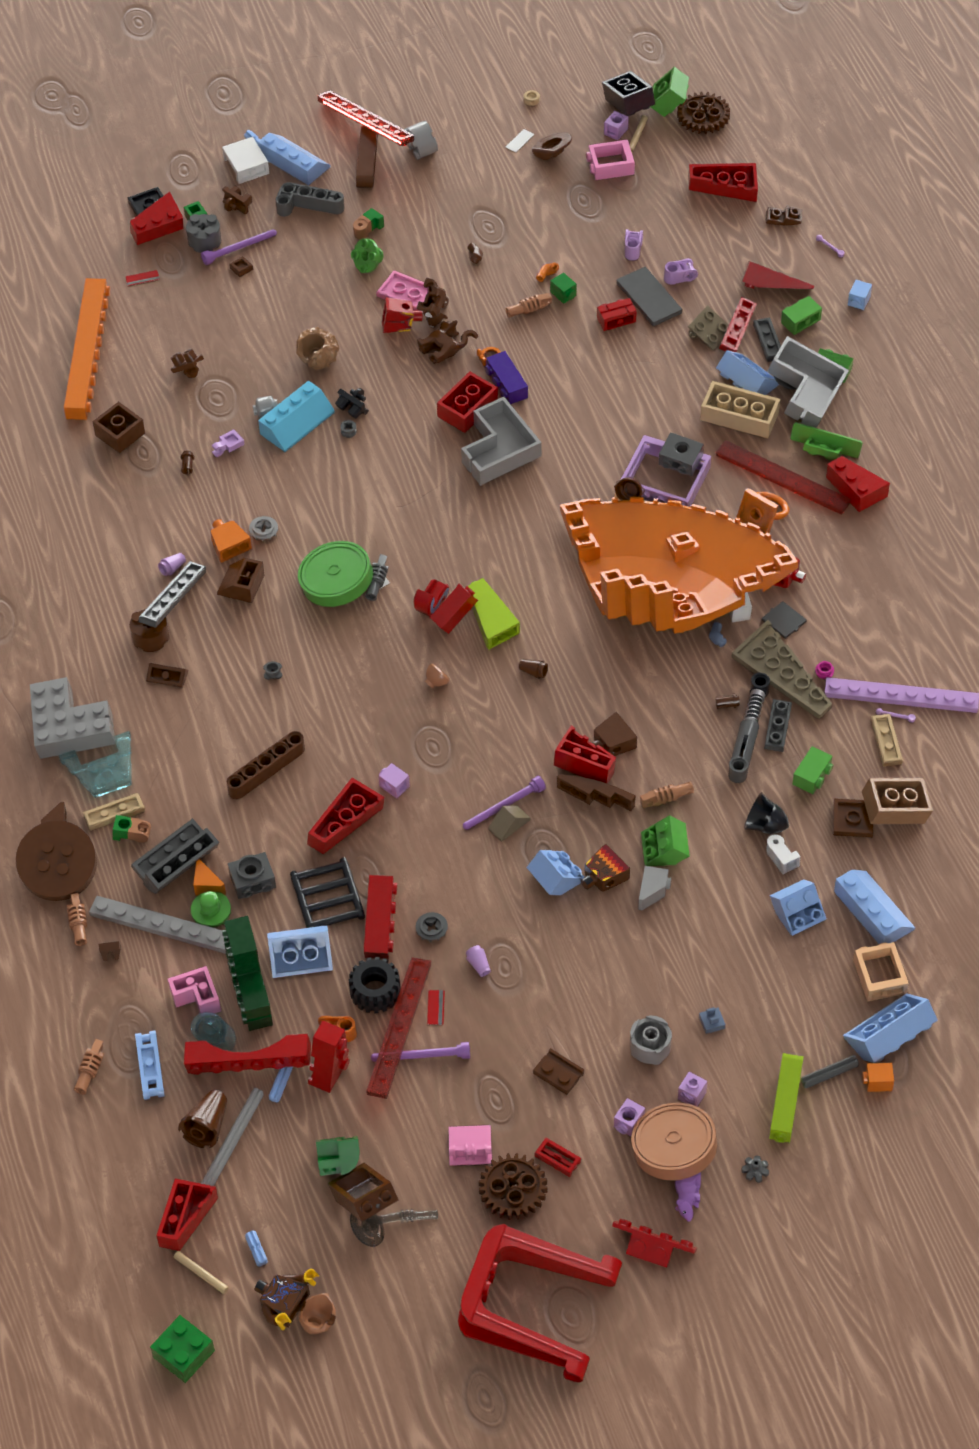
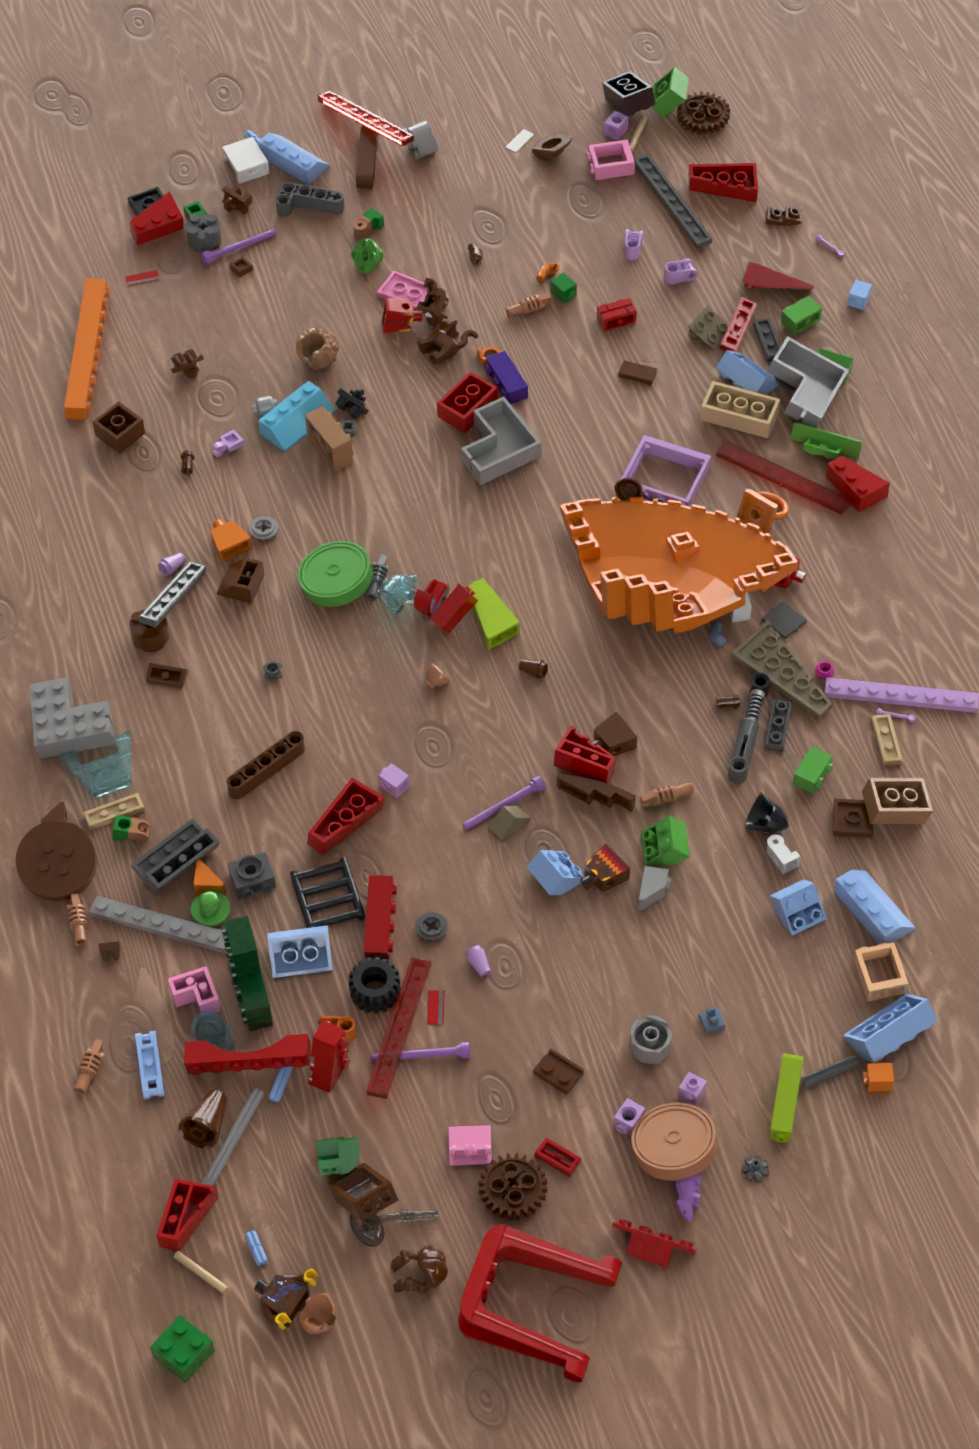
(329, 438): none -> medium nougat brick
(397, 591): none -> clear light blue piece
(430, 1262): none -> reddish brown hair
(531, 98): tan tile -> none
(637, 372): none -> reddish brown tile
(649, 296): dark grey tile -> none
(673, 201): none -> dark grey plate
(681, 454): dark grey brick -> none

